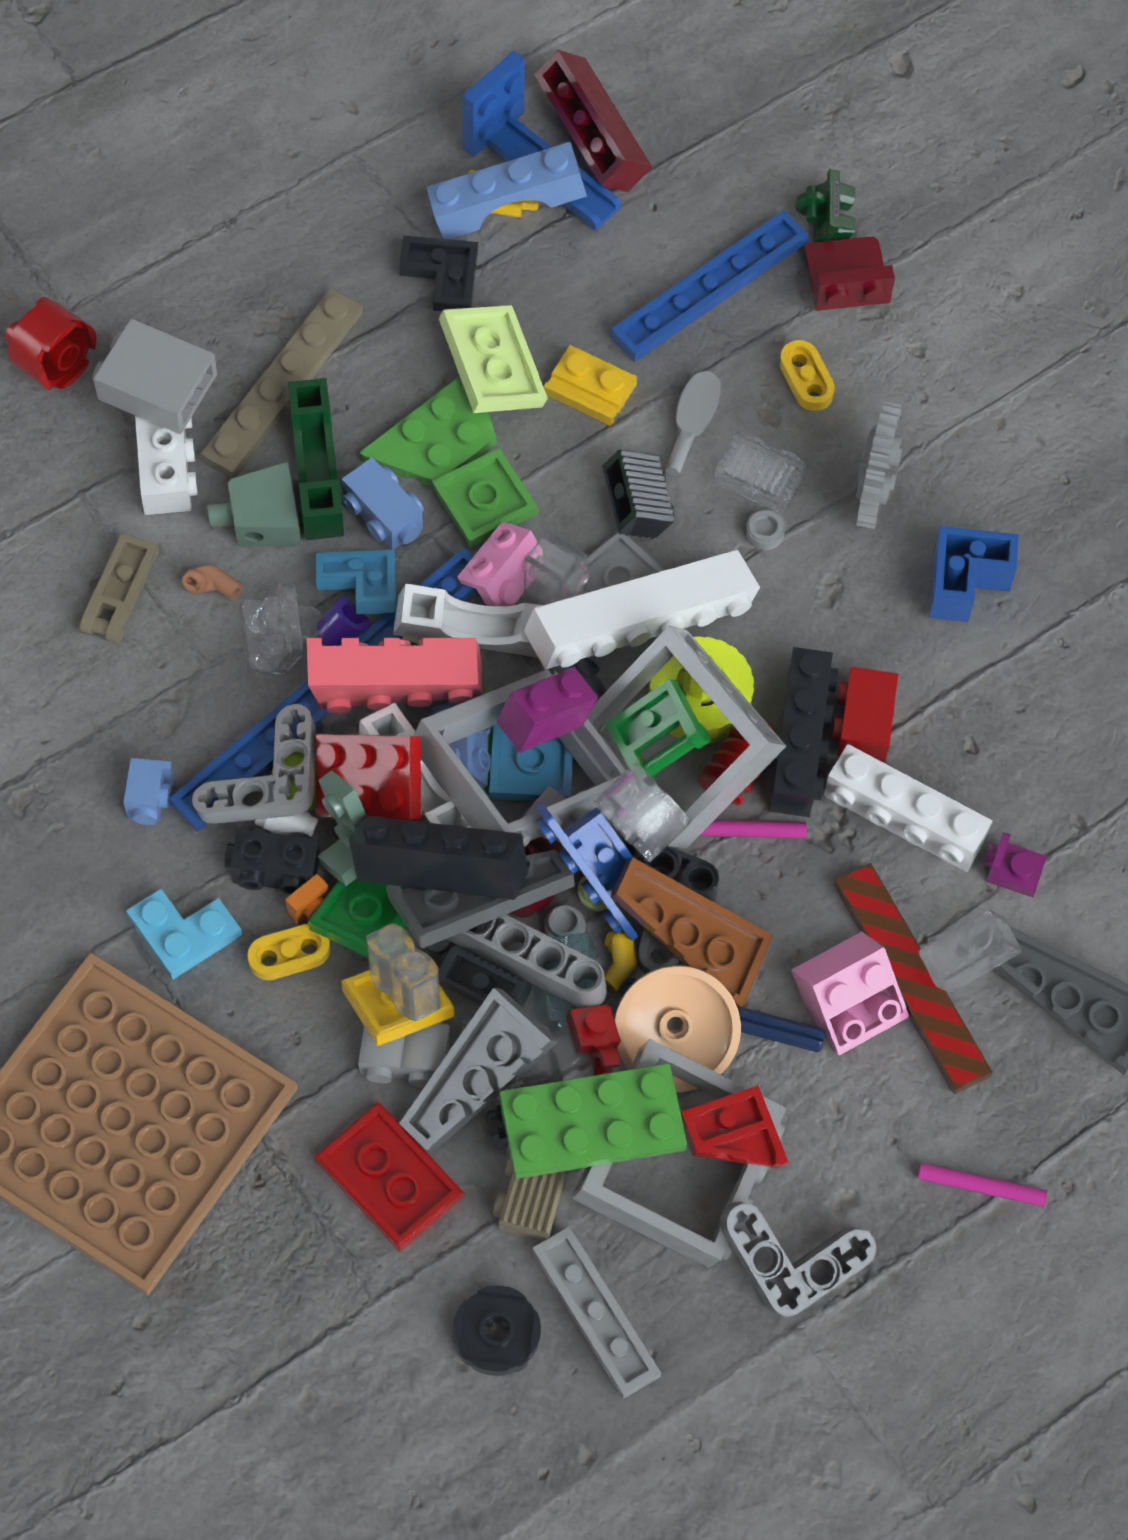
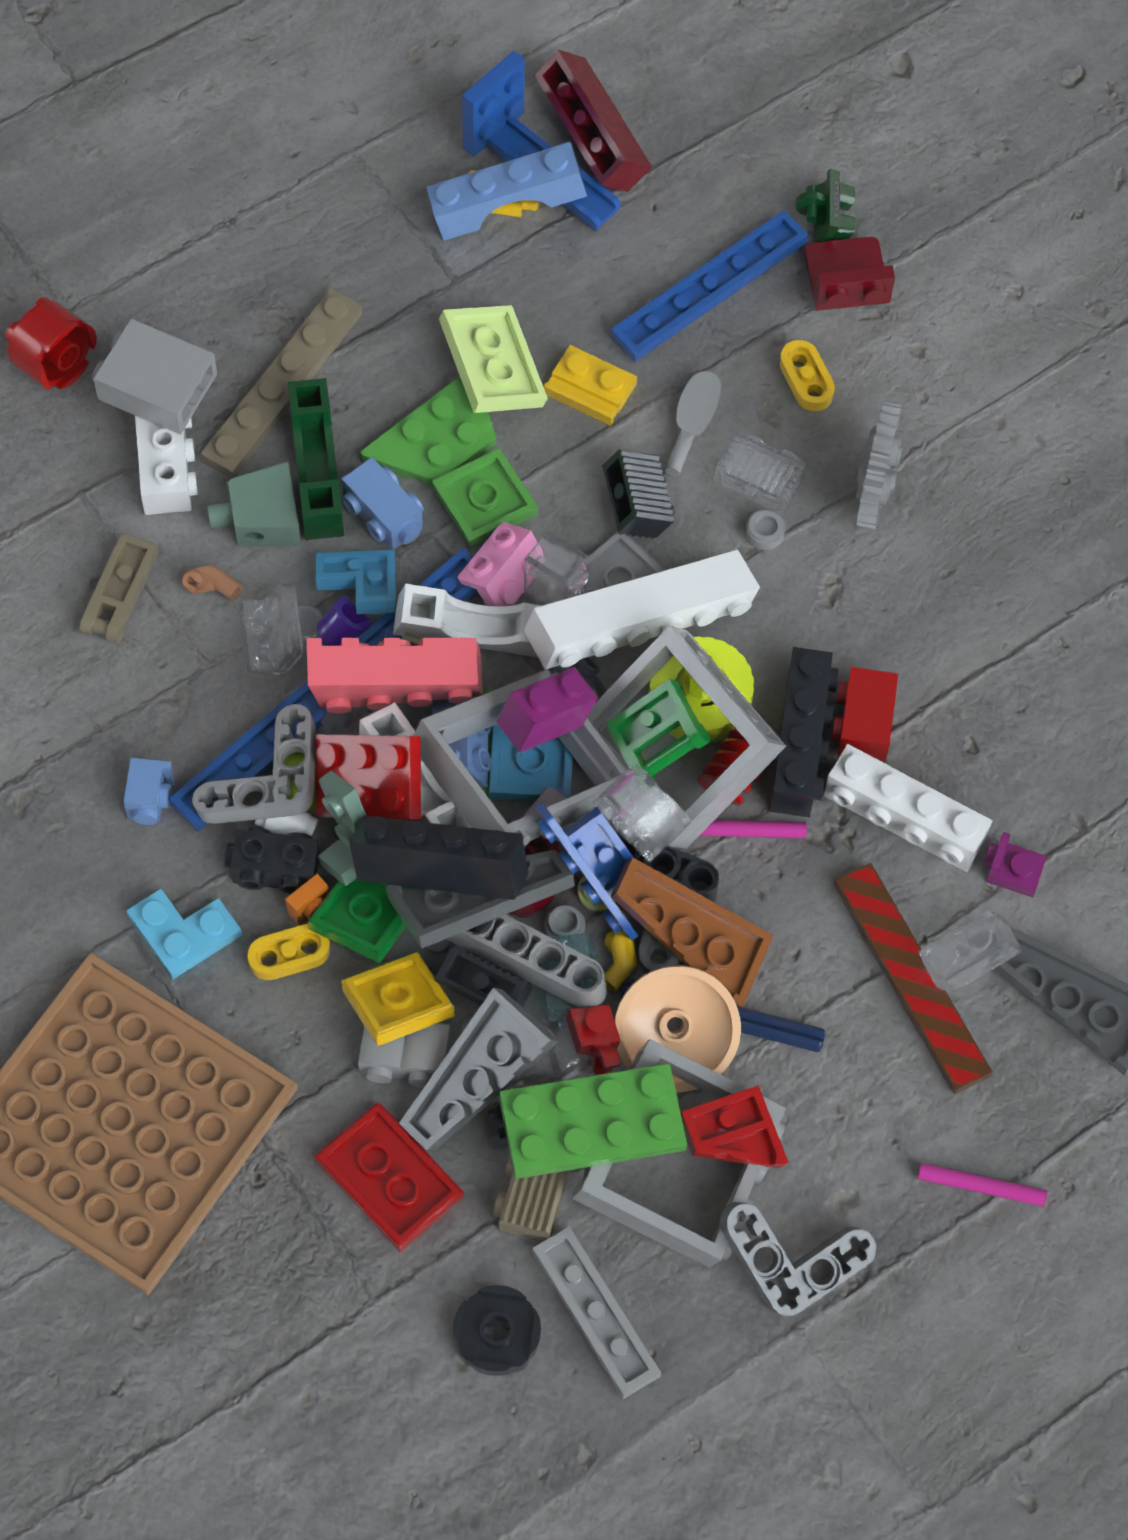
(403, 972): clear brick -> none
(446, 260): black plate -> none
(851, 992): bright pink slope -> none
(969, 561): blue brick -> none

